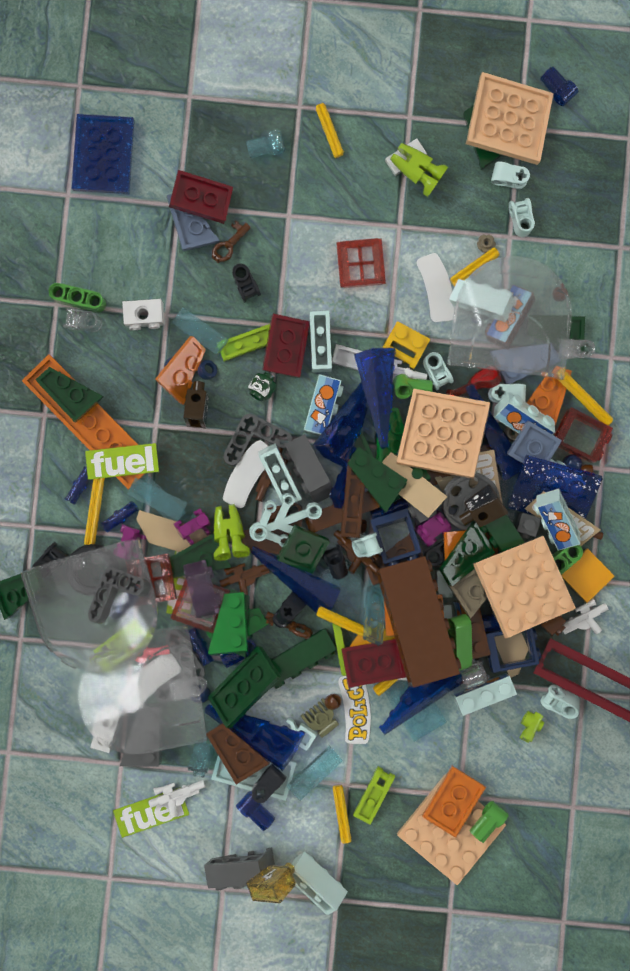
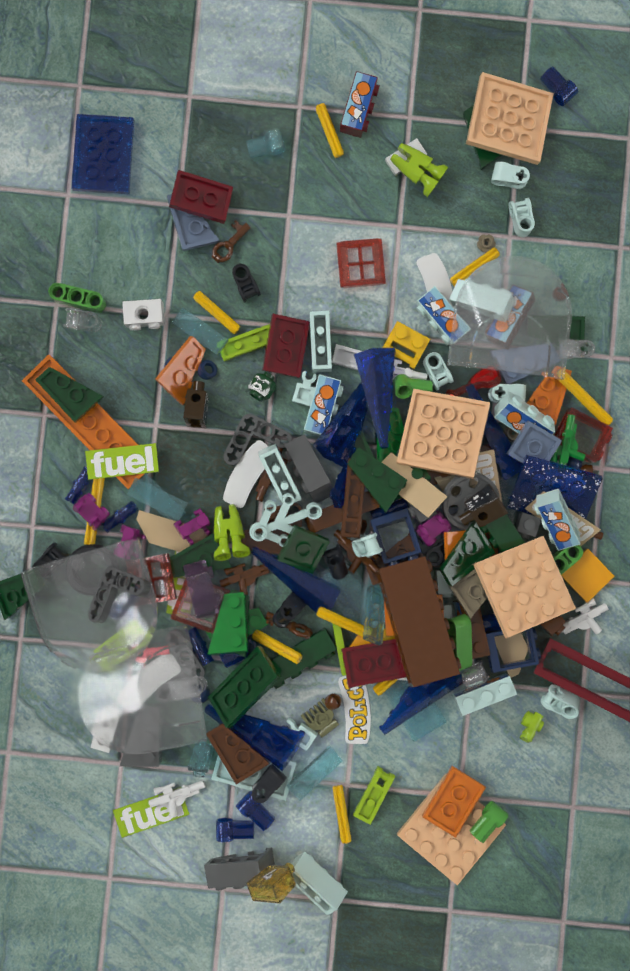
(90, 511): none -> magenta piece
(216, 312): none -> yellow axle
(228, 830): none -> clear blue piece
(277, 646): none -> yellow axle
(304, 392): none -> light aqua plate
(359, 104): none -> brick
(438, 311): none -> brick
(569, 444): none -> green piece

